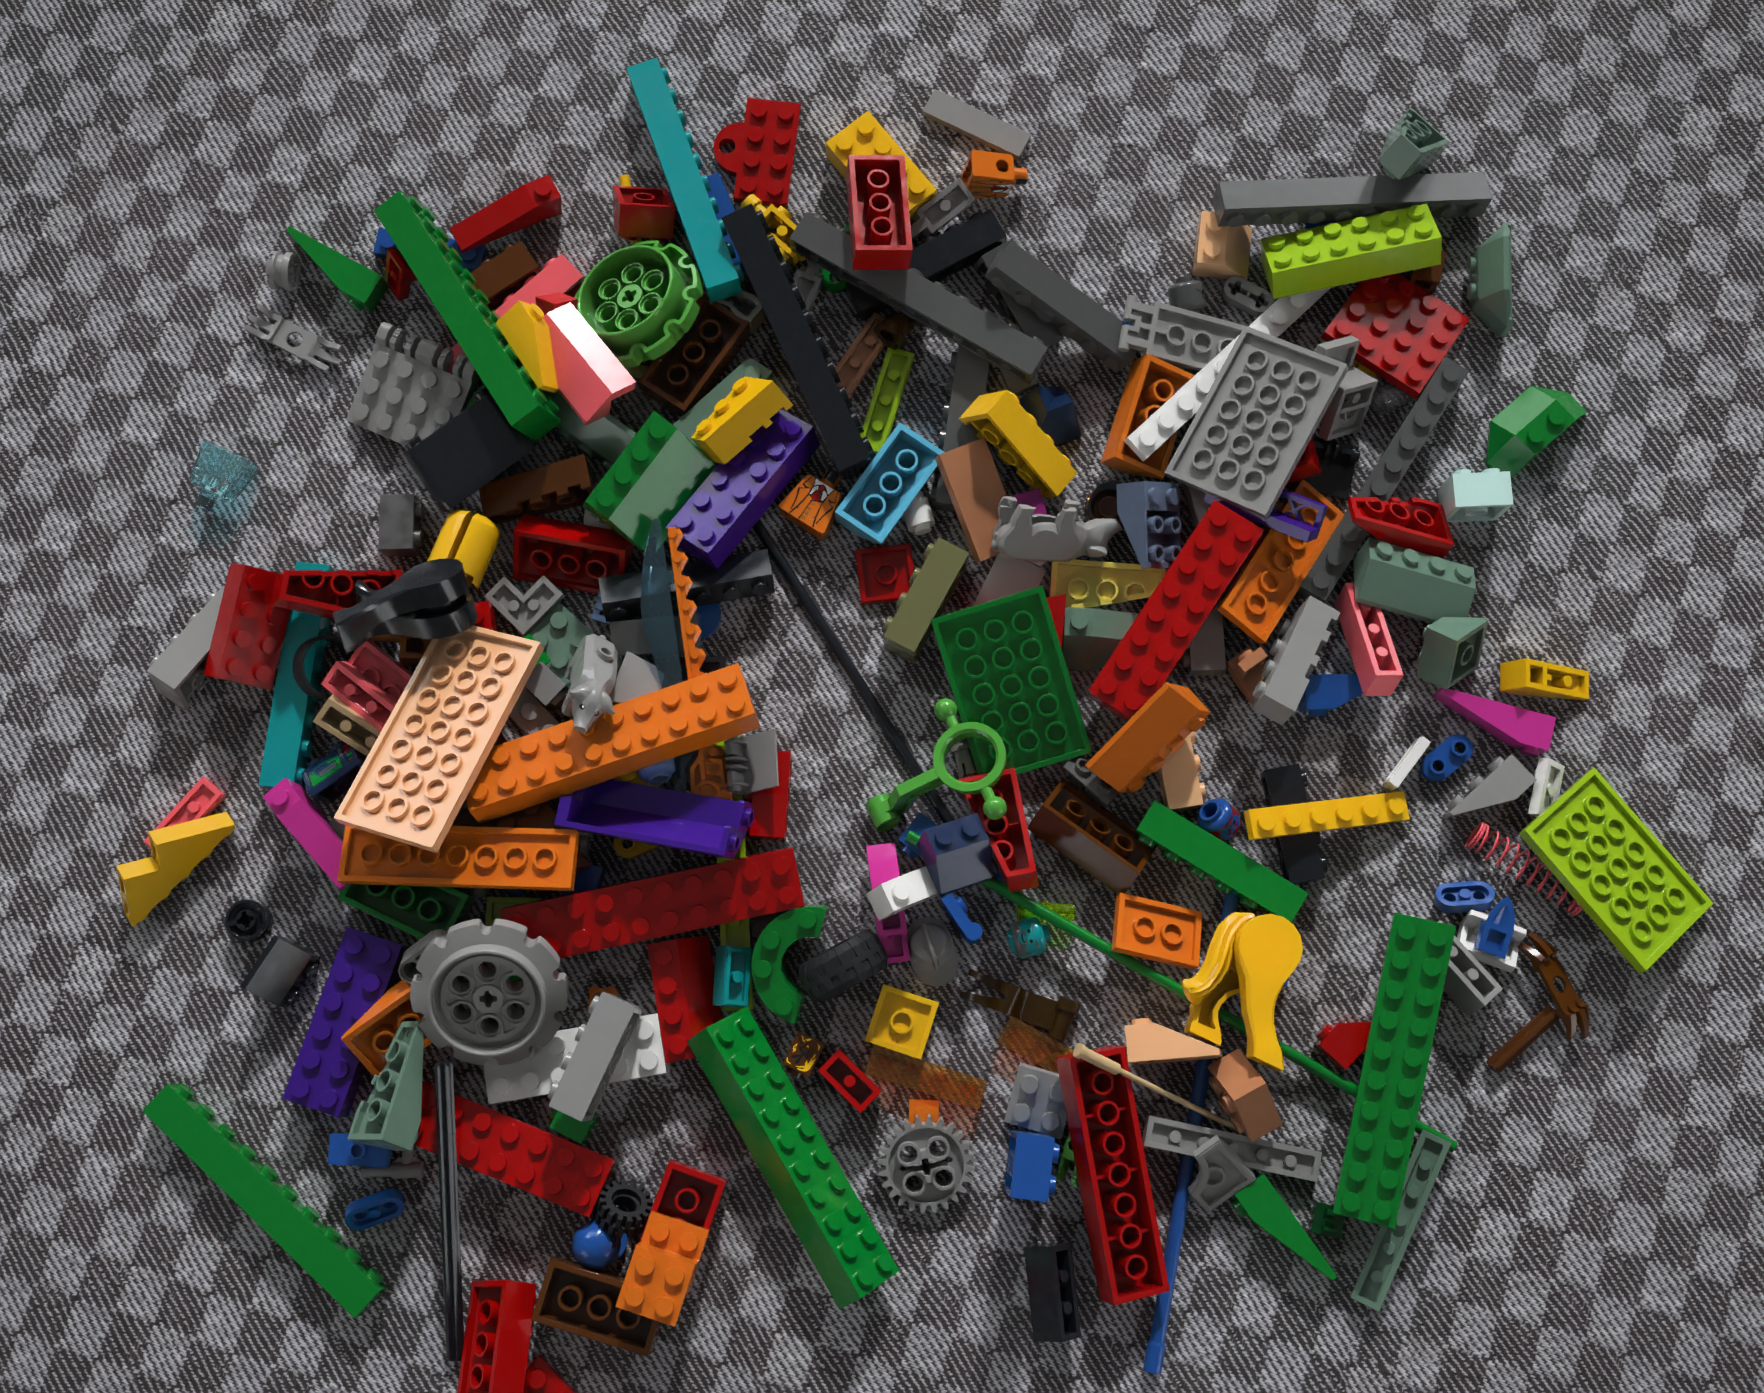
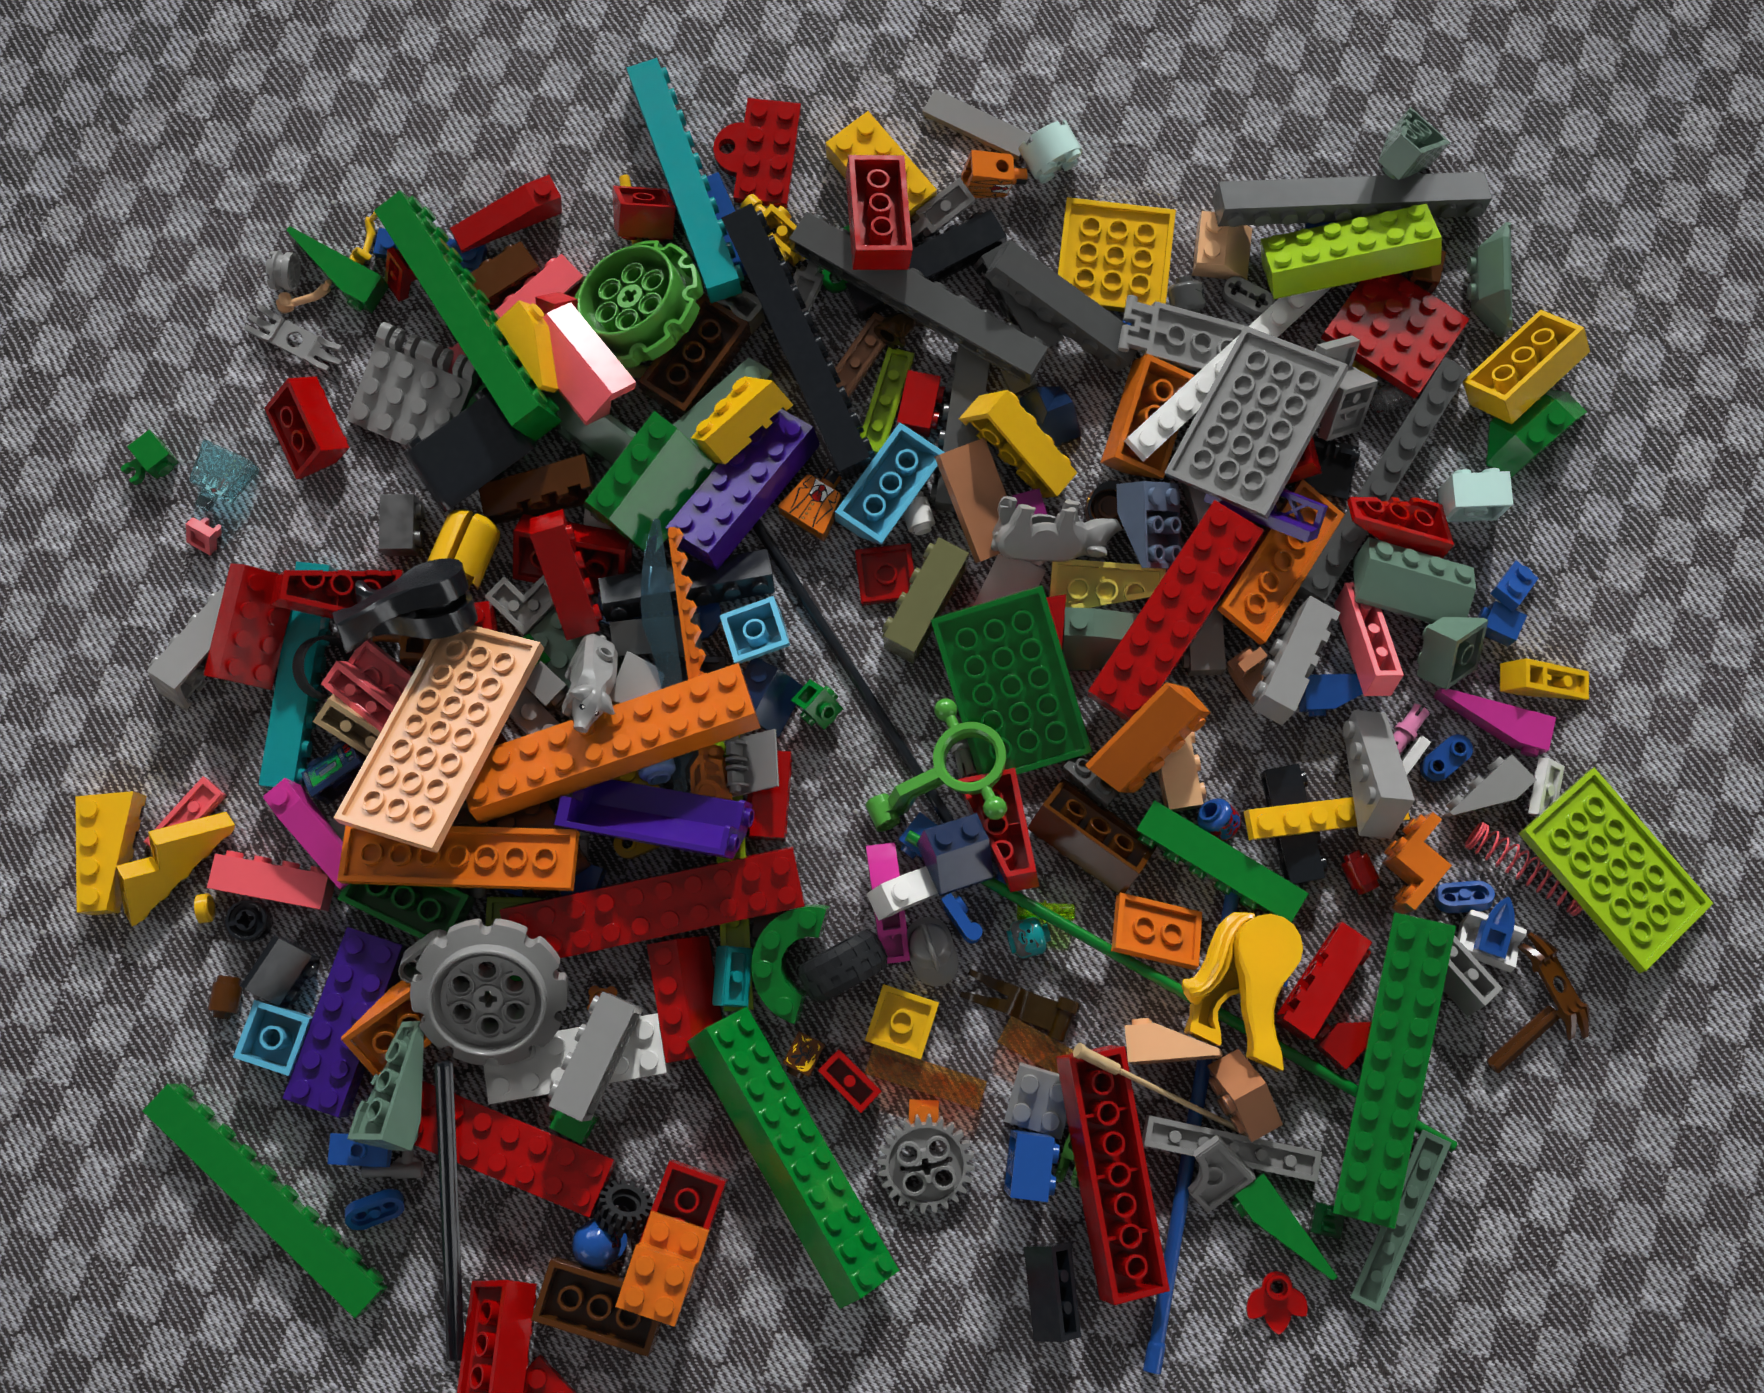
(104, 840): none -> yellow wedge
(150, 456): none -> green brick
(202, 535): none -> coral tile
(204, 908): none -> yellow tile
(225, 997): none -> reddish brown brick
(270, 881): none -> coral brick
(272, 1037): none -> medium azure brick
(286, 304): none -> light nougat piece
(306, 426): none -> red slope
(360, 255): none -> yellow piece
(564, 574): none -> red wedge
(755, 630): none -> medium azure slope
(771, 694): none -> dark blue slope
(817, 704): none -> green brick
(919, 402): none -> red brick
(1051, 150): none -> light aqua brick
(1116, 251): none -> yellow plate
(1276, 1306): none -> red plate
(1323, 982): none -> red wedge
(1360, 872): none -> red brick
(1376, 774): none -> light grey wedge
(1407, 729): none -> bright pink pin
(1415, 863): none -> orange bracket
(1502, 623): none -> blue brick
(1514, 585): none -> blue plate
(1526, 366): none -> yellow brick

